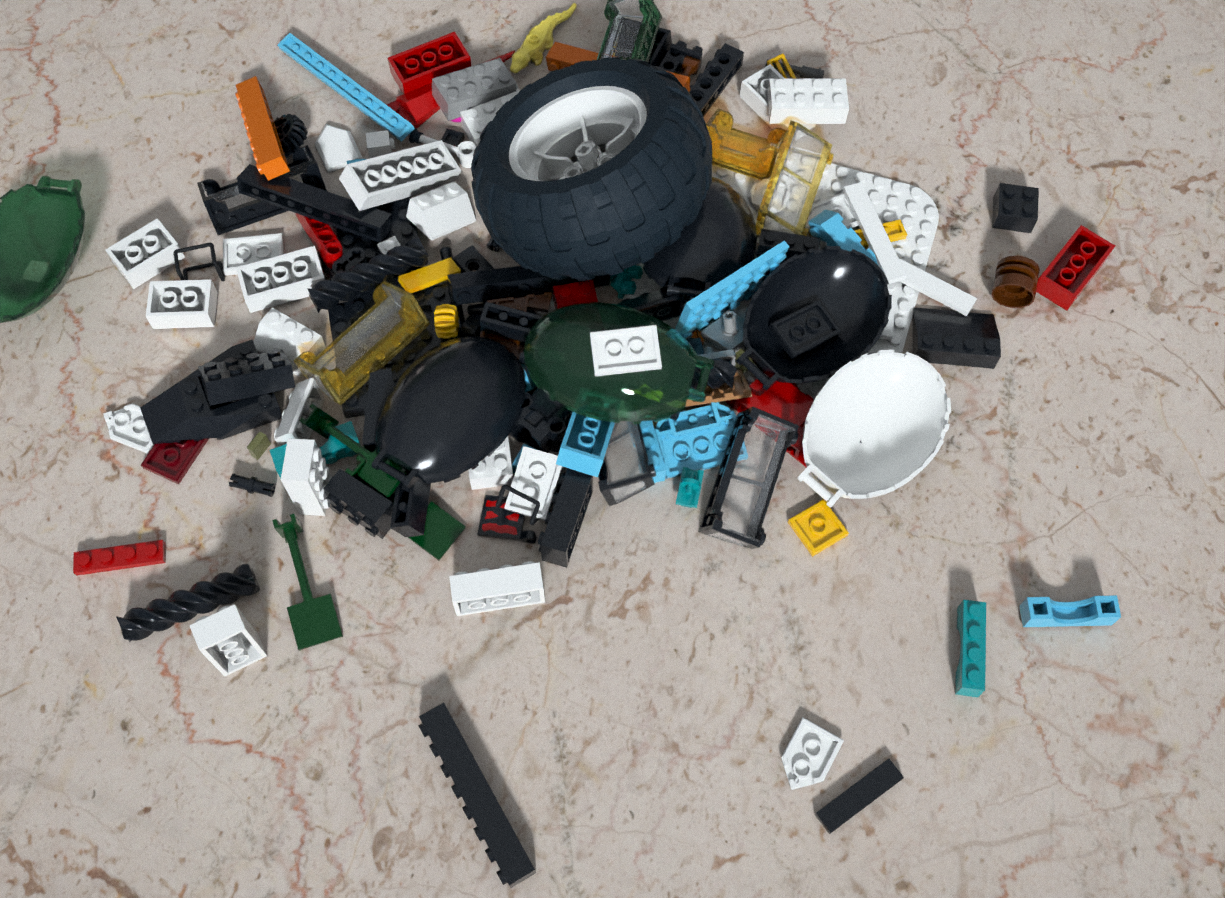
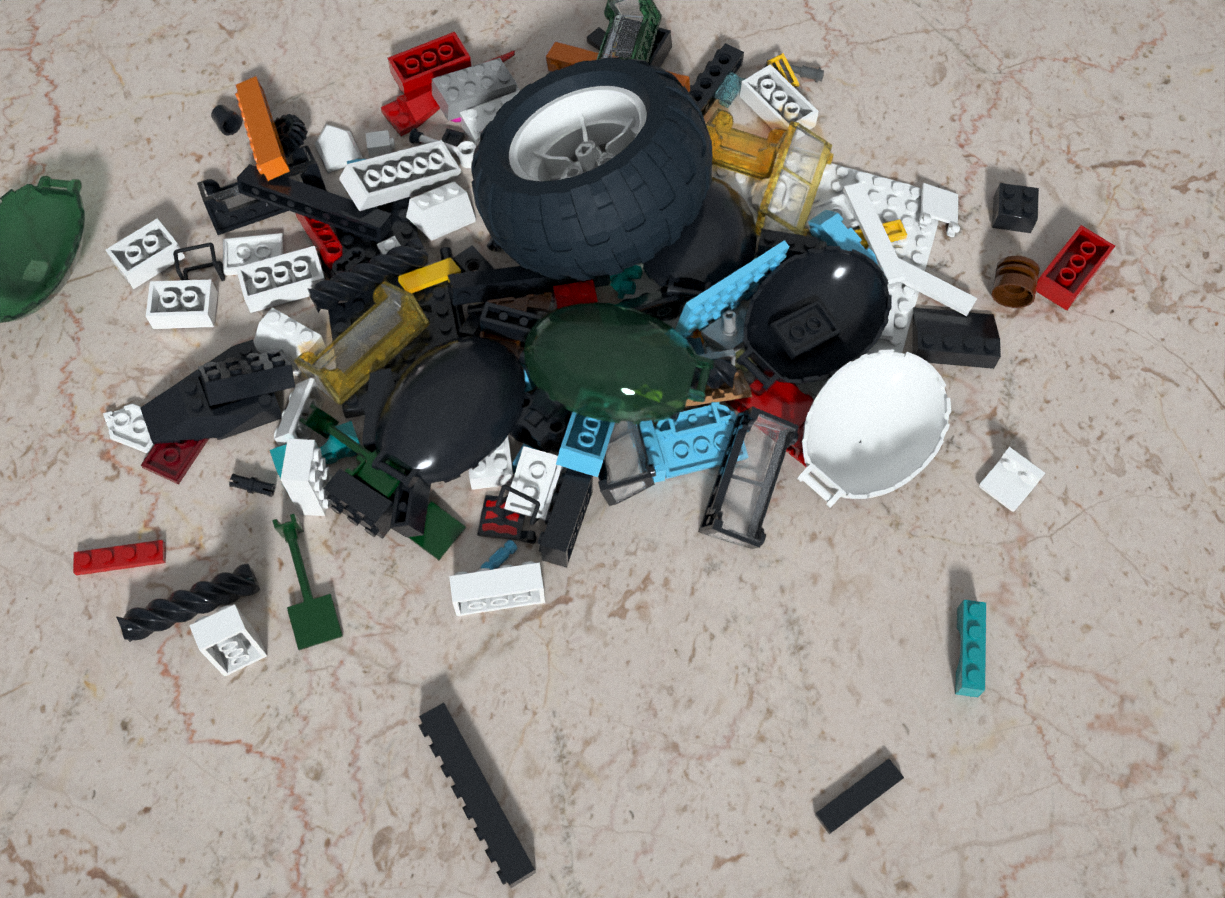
(226, 120): none -> black piece
(258, 445): olive tile -> none
(346, 87): medium azure plate -> none
(446, 321): yellow gear -> none
(500, 555): none -> medium azure axle
(538, 40): light yellow animal -> none
(596, 38): none -> black tile
(625, 350): white tile -> none
(682, 59): black hips -> none
(689, 487): teal hips -> none
(729, 90): none -> clear light blue hips
(808, 101): white brick -> none
(809, 754): white tile -> none
(818, 527): yellow tile -> none
(939, 205): none -> white flag
(1011, 479): none -> white bracket
(1087, 612): medium azure arch -> none

